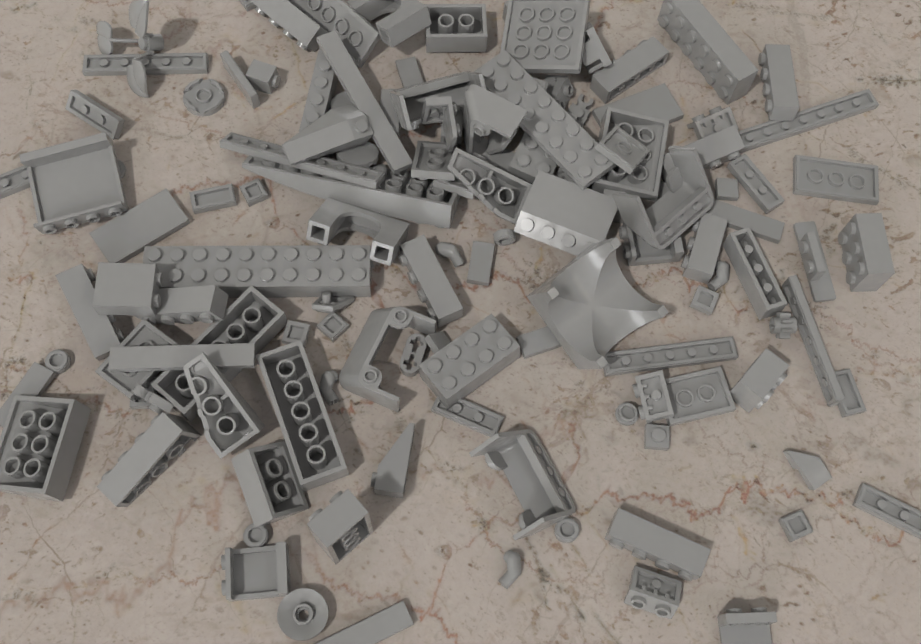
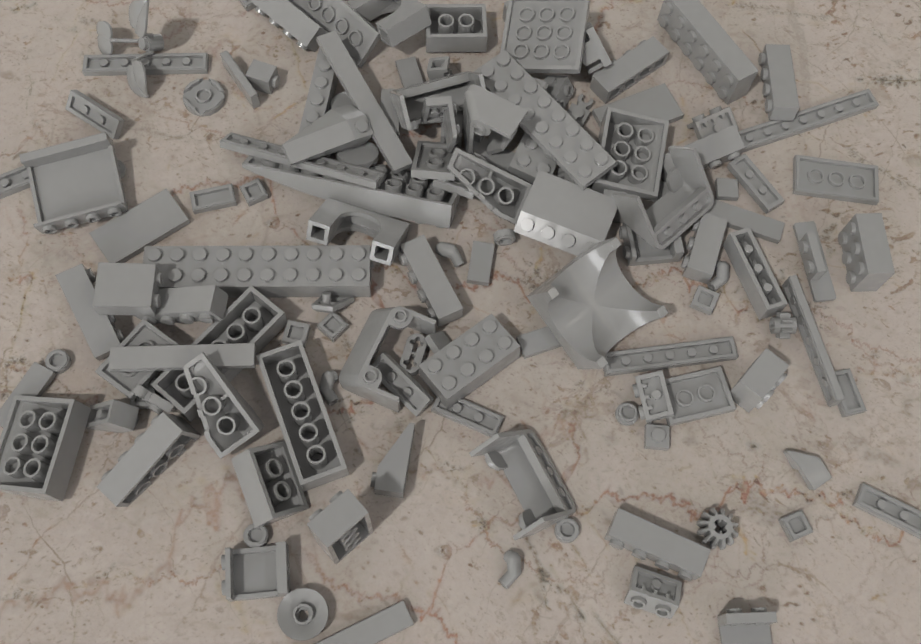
(113, 417): none -> light grey slope
(402, 384): none -> light grey plate
(438, 67): none -> light grey brick
(622, 149): light grey tile -> none
(726, 532): none -> light grey gear

